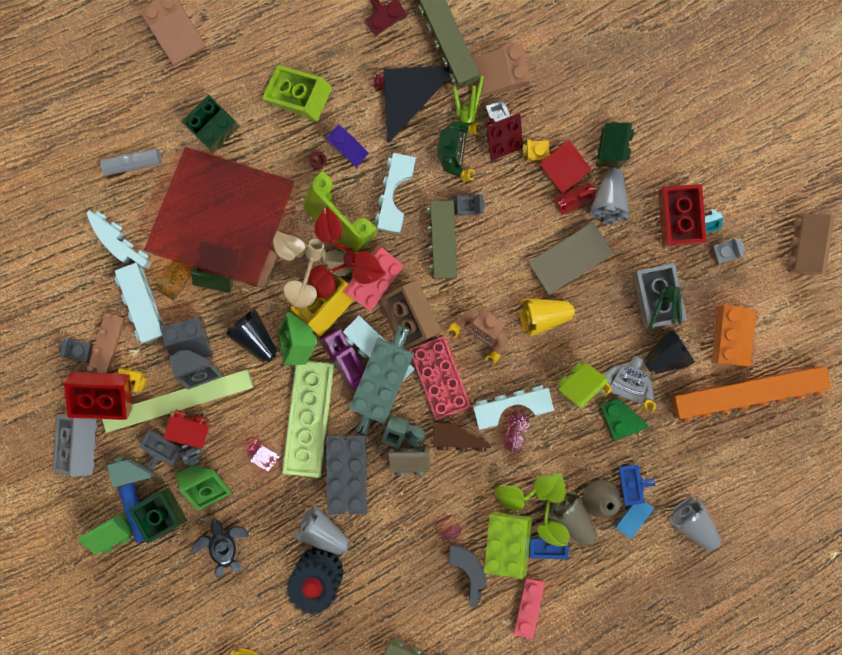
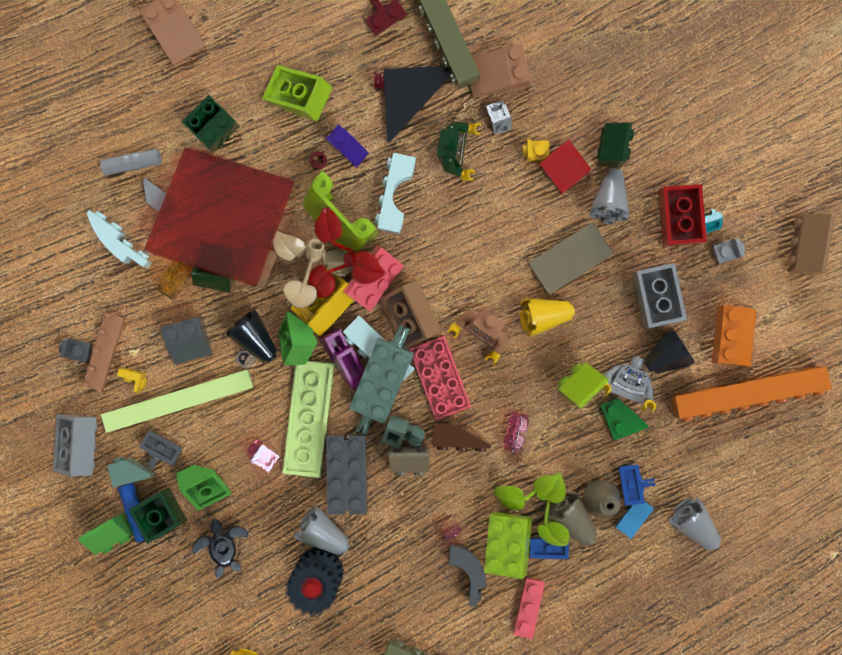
(98, 396): red brick -> none
(140, 302): light aqua brick -> none
(153, 194): none -> light grey tile
(187, 429): red brick -> none
(189, 454): dark grey gear -> none
(193, 369): dark grey slope -> none
(244, 359): none -> clear tile
(443, 239): olive brick -> none
(468, 205): dark grey bracket -> none
(469, 111): lime plant -> none
(488, 413): light aqua arch -> none
(504, 136): dark red hinge -> none
(575, 198): red hinge -> none
(673, 297): dark green plant -> none

